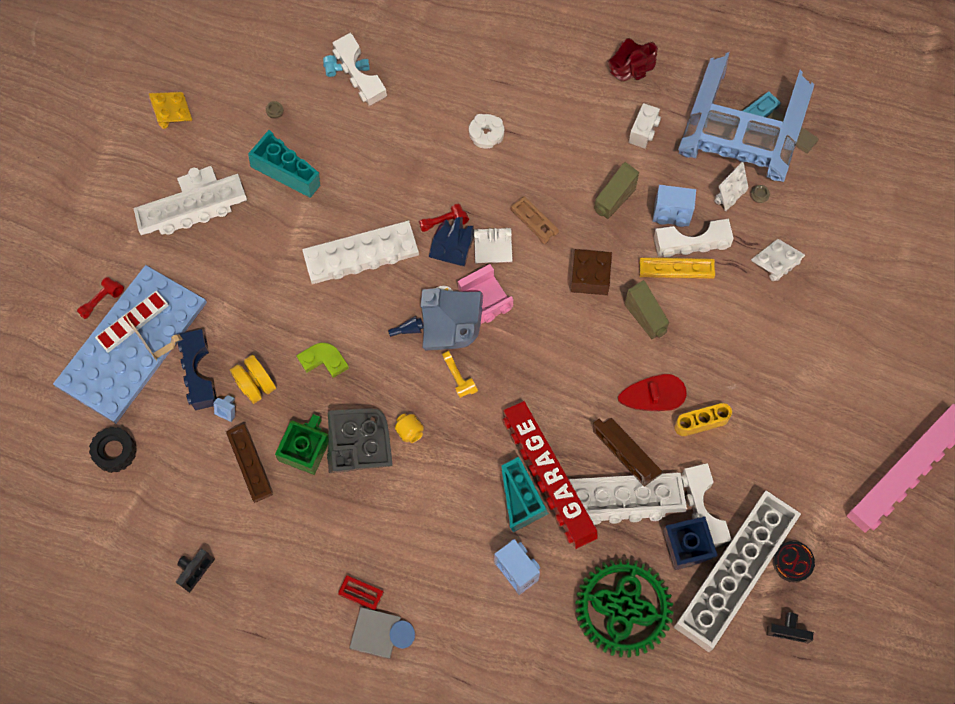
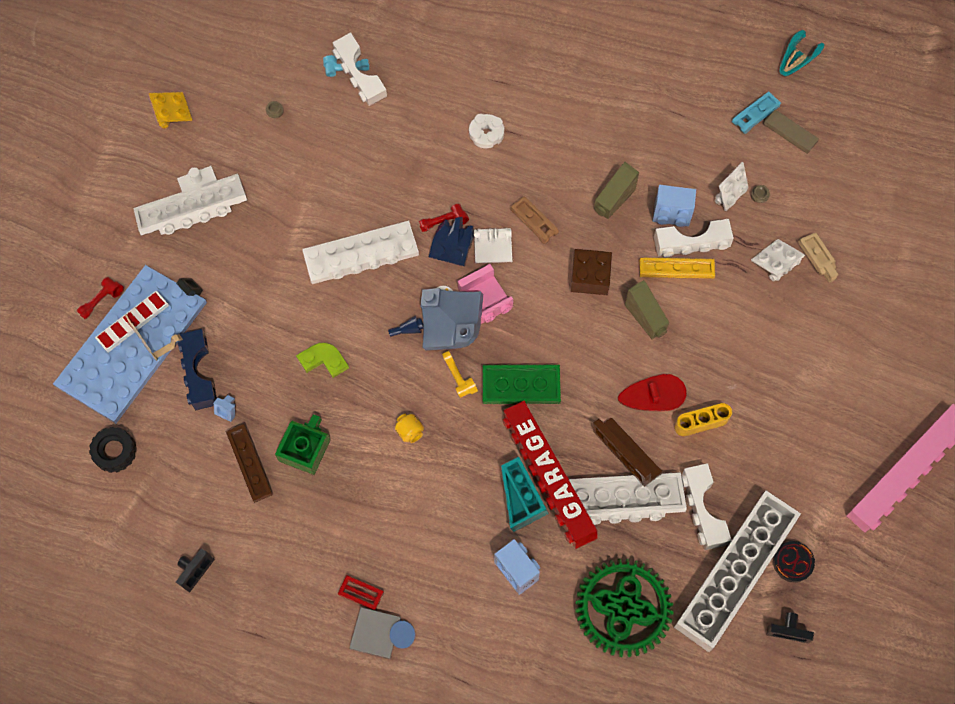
(189, 286): none -> pearl dark grey tile
(252, 379): yellow wheel -> none
(283, 165): teal wedge -> none
(357, 440): dark grey slope -> none
(521, 383): none -> green plate
(641, 60): dark red piece -> none
(644, 126): white brick -> none
(689, 542): dark blue slope -> none
(744, 134): light blue piece -> none
(795, 59): none -> teal animal
(819, 256): none -> tan hinge

